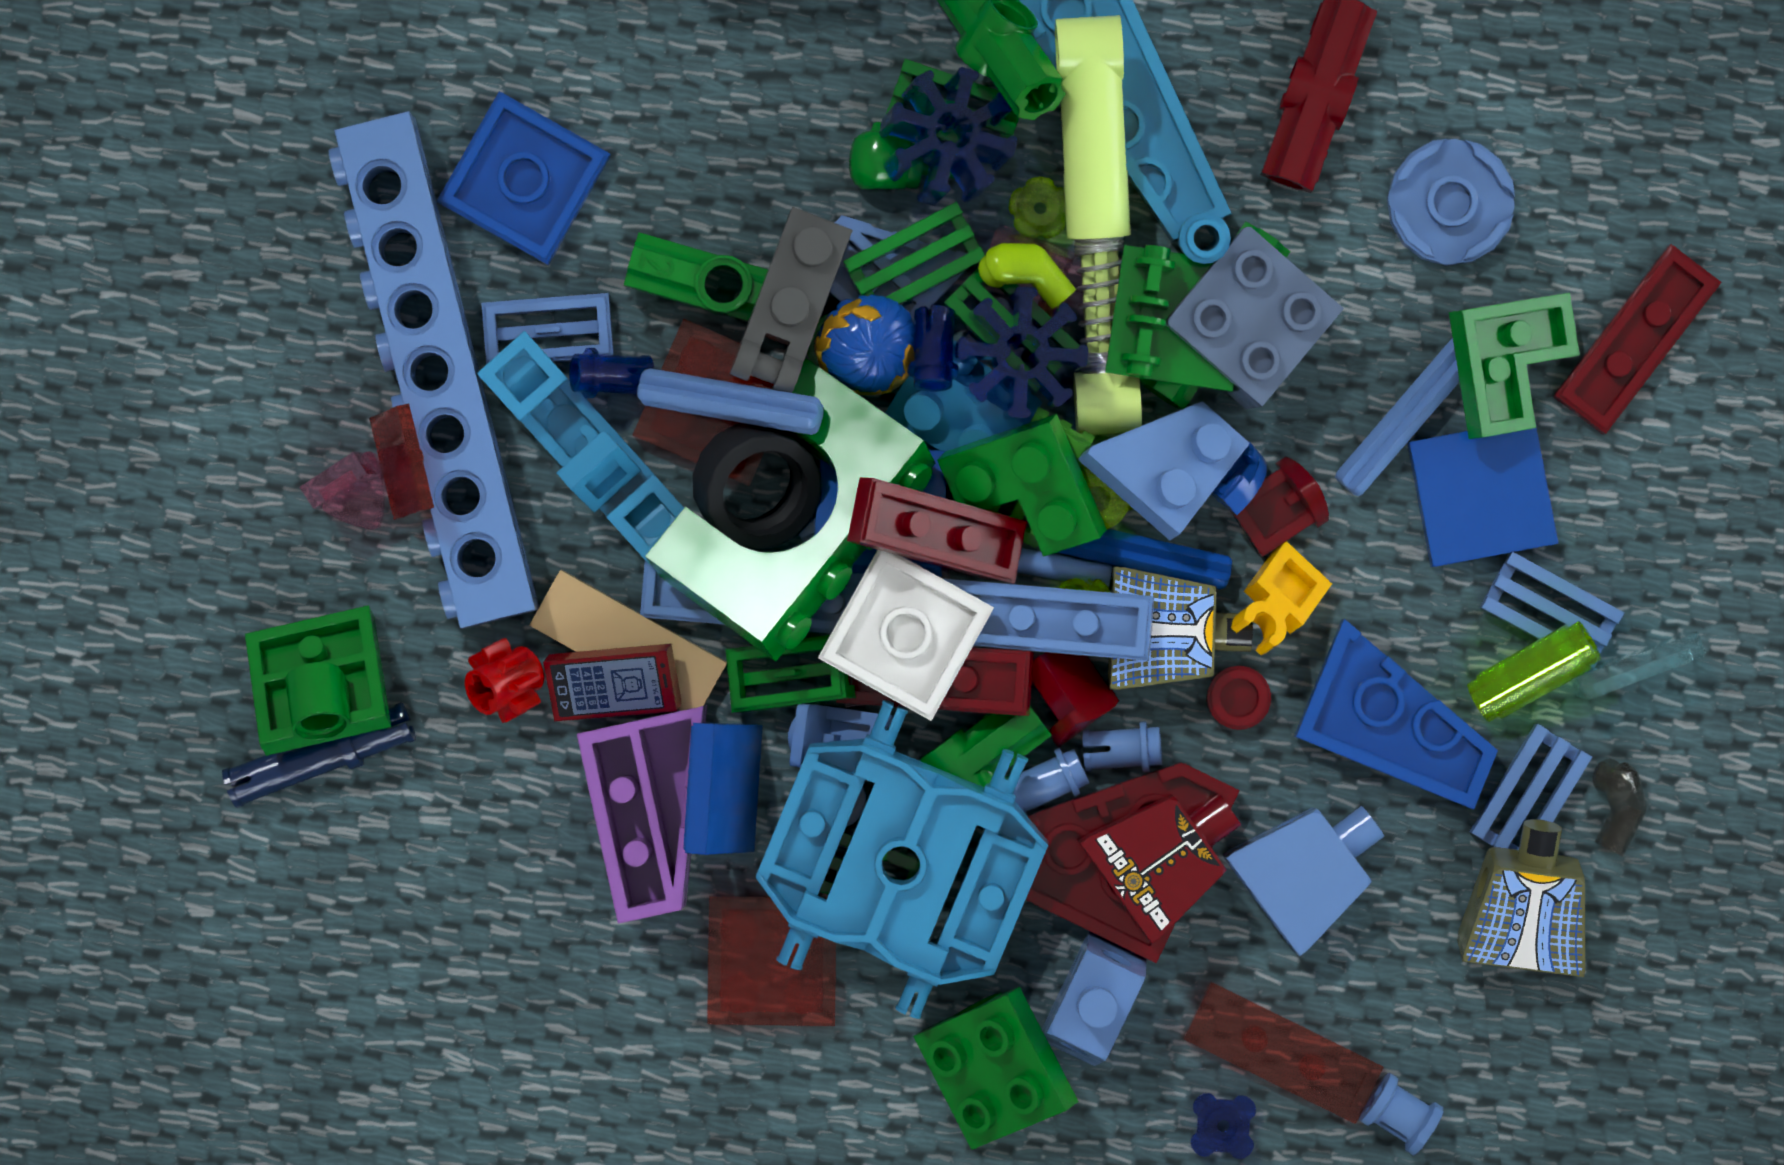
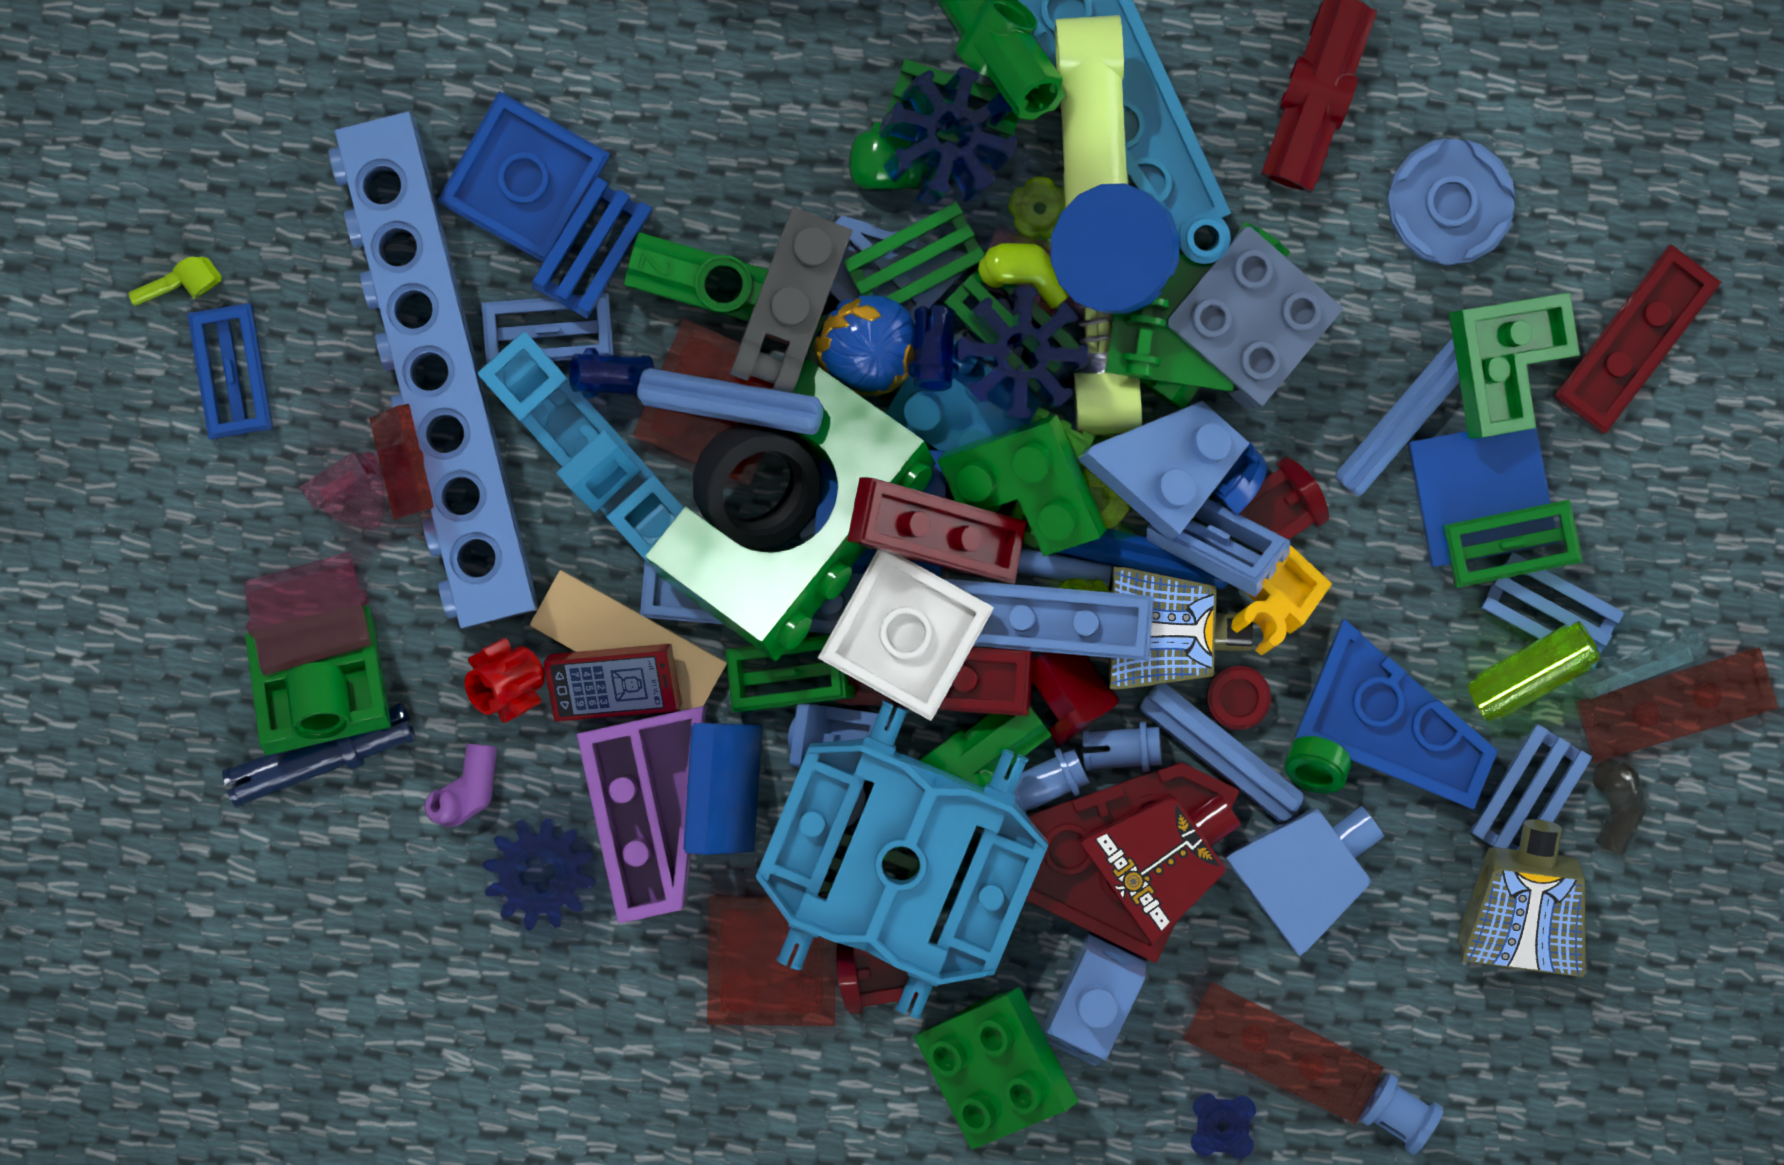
(194, 273): none -> lime hand
(222, 318): none -> blue tile
(307, 613): none -> clear pink piece
(467, 794): none -> medium lavender arm
(548, 850): none -> clear blue gear
(618, 203): none -> blue tile
(867, 979): none -> dark red tile
(1114, 248): none -> blue tile
(1218, 555): none -> medium blue tile
(1221, 752): none -> medium blue axle
(1317, 764): none -> green tile
(1458, 554): none -> green tile
(1676, 704): none -> clear red tile

